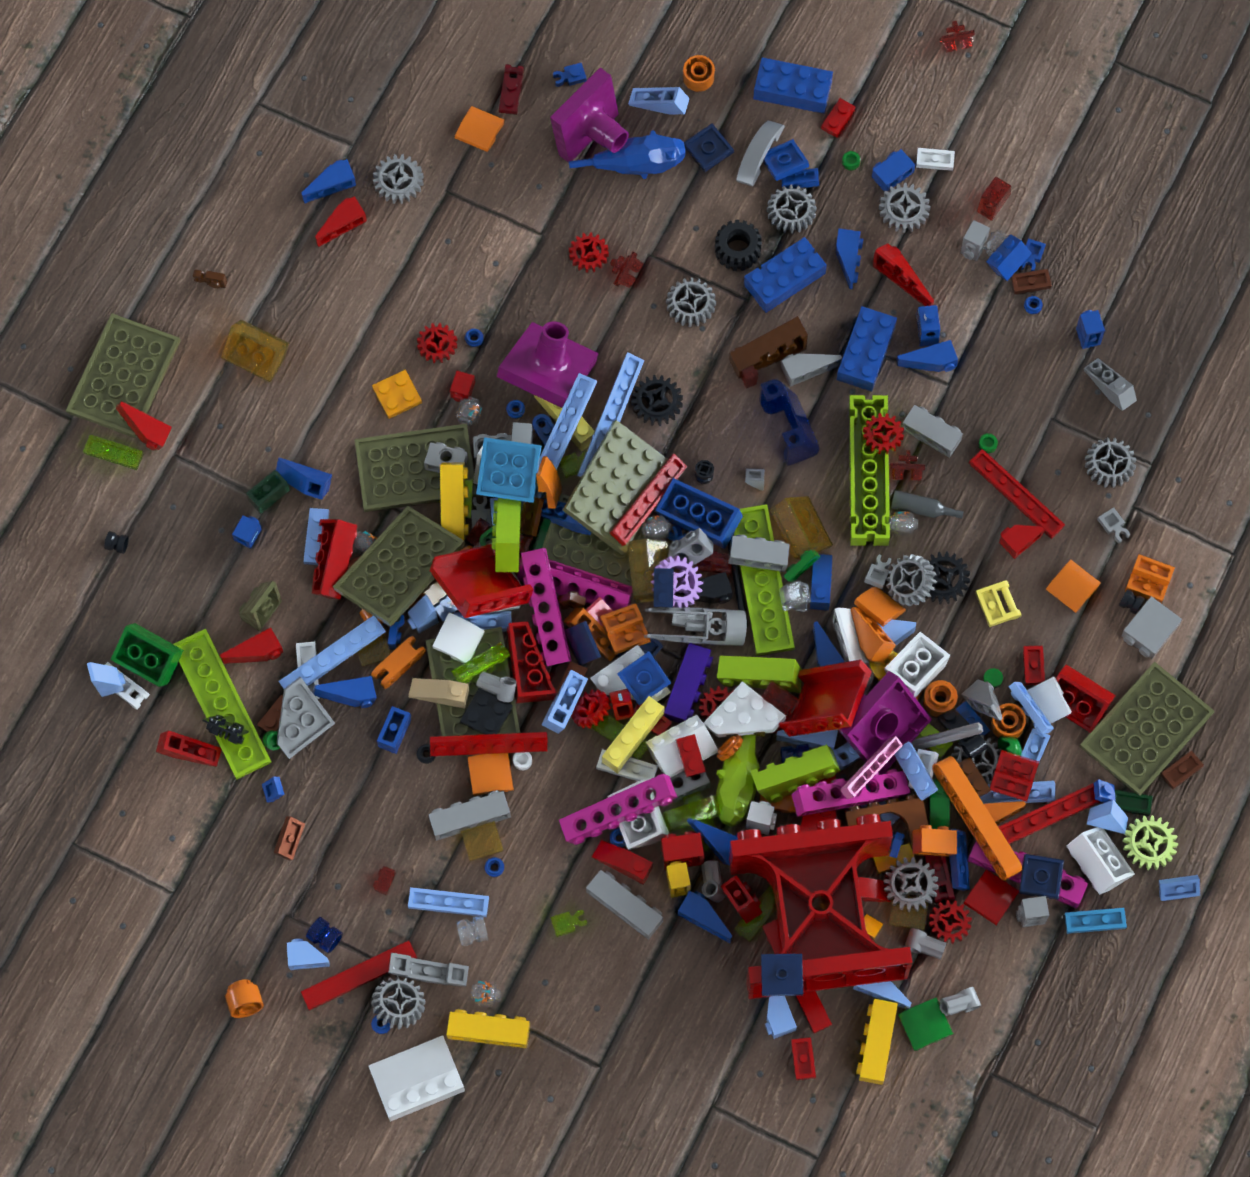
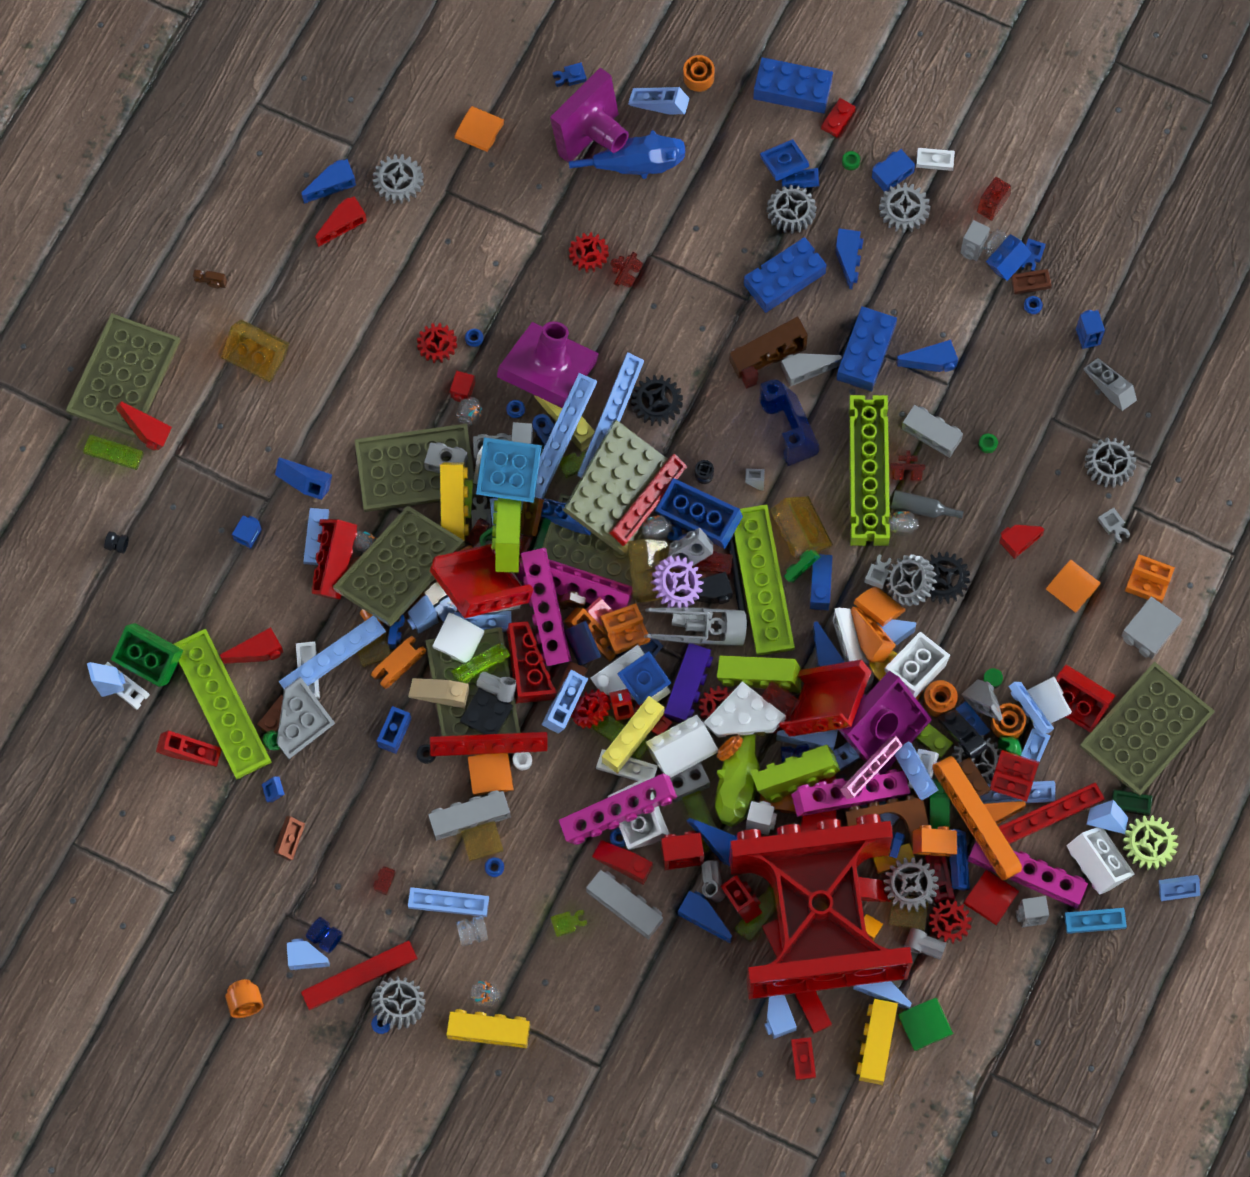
(218, 724): black hinge -> none
(261, 605): olive slope -> none
(267, 491): clear green brick -> none
(349, 692): blue slope -> none
(397, 394): light orange plate -> none
(416, 1078): white slope -> none
(428, 971): light grey slope -> none
(511, 90): dark red plate -> none
(549, 482): orange slope -> none
(663, 587): dark blue plate -> none
(678, 879): yellow brick -> none
(690, 755): red plate -> none
(698, 810): clear neon green plate -> none
(705, 296): light grey gear -> none
(708, 147): dark blue plate -> none
(738, 231): black tyre -> none
(756, 152): light grey slope -> none
(758, 553): light grey brick -> none
(782, 974): dark blue plate -> none
(795, 596): clear brick -> none
(890, 431): red gear -> none
(895, 267): red wedge -> none
(928, 321): blue torso -> none
(948, 736): light grey axle -> none
(962, 1001): light grey piece -> none
(965, 37): clear red hips -> none
(992, 606): light yellow plate -> none
(1016, 493): red tile -> none
(1033, 665): red plate -> none
(1041, 876): dark blue plate -> none
(1104, 791): blue plate -> none
(1131, 601): black wheel -> none
(1182, 770): copper plate -> none

